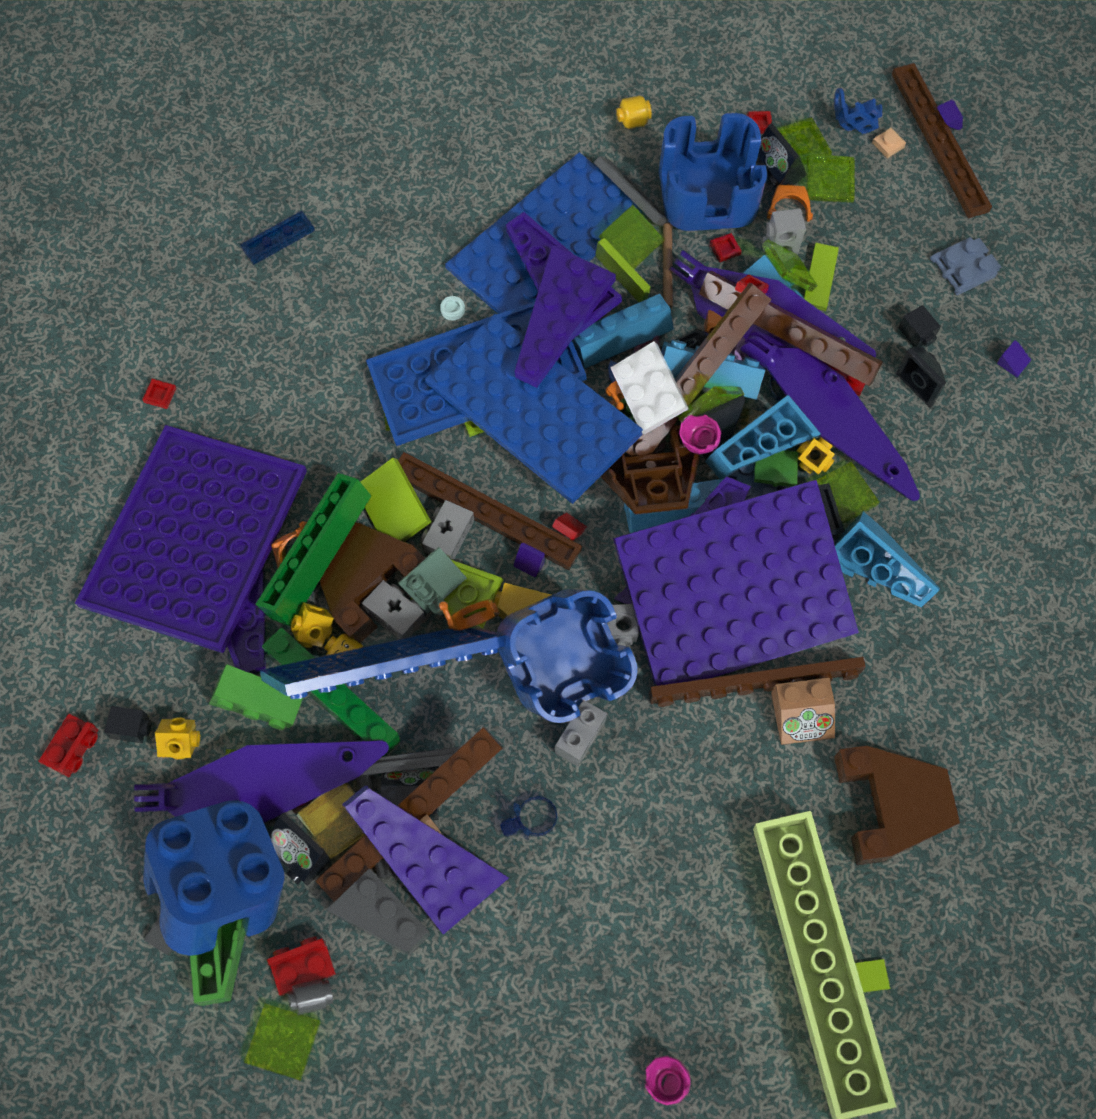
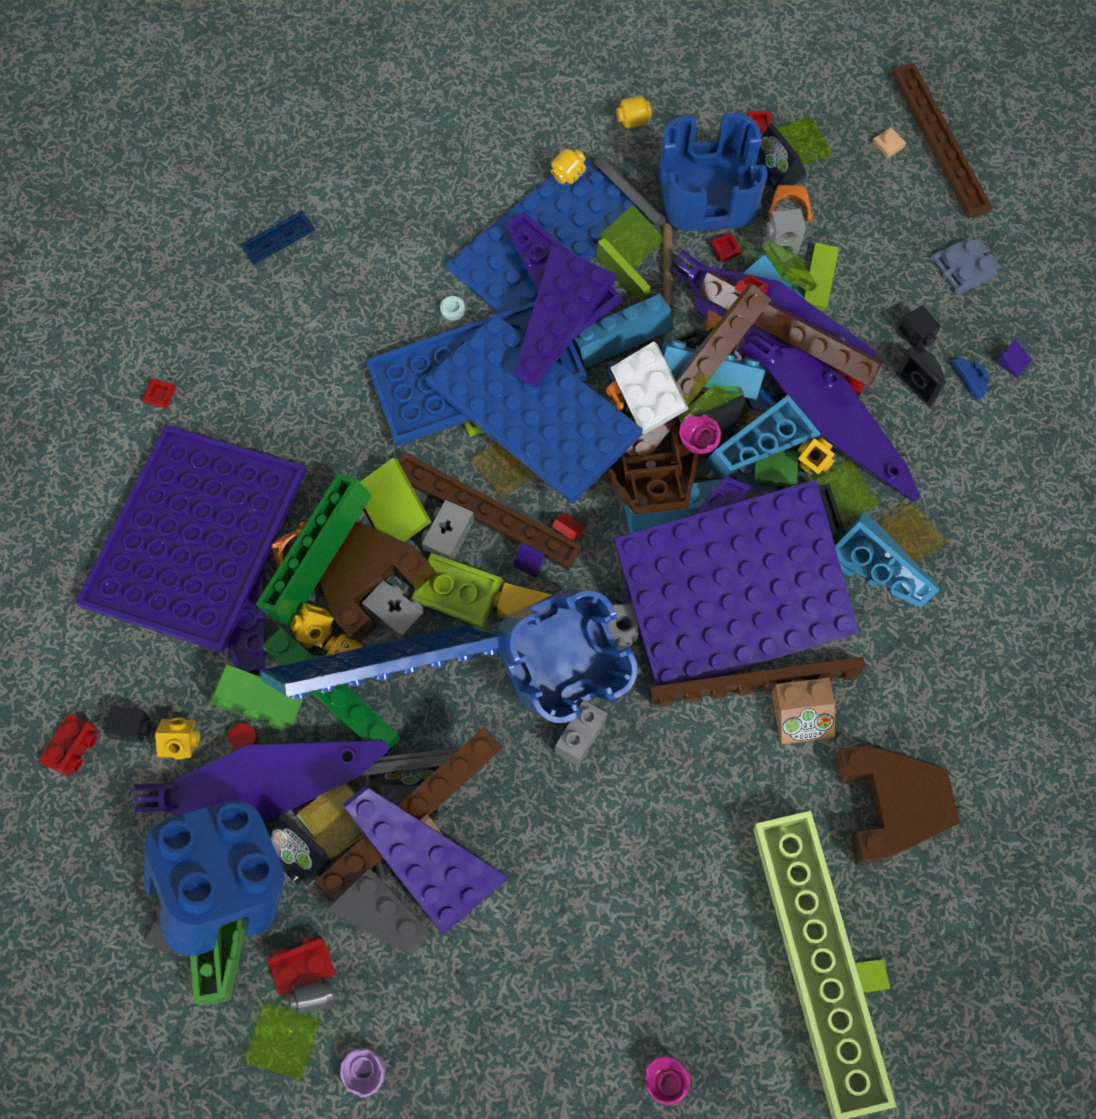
(241, 736): none -> red tile
(359, 1062): none -> lavender hair
(432, 581): sand green hinge -> none
(459, 622): orange helmet -> none
(502, 470): none -> clear yellow tile
(511, 826): clear blue piece -> none
(568, 166): none -> yellow head
(763, 402): none -> blue tile
(831, 178): clear neon green tile -> none
(858, 116): blue piece -> none
(914, 533): none -> clear yellow tile
(951, 114): dark purple slope -> none
(972, 376): none -> blue tile

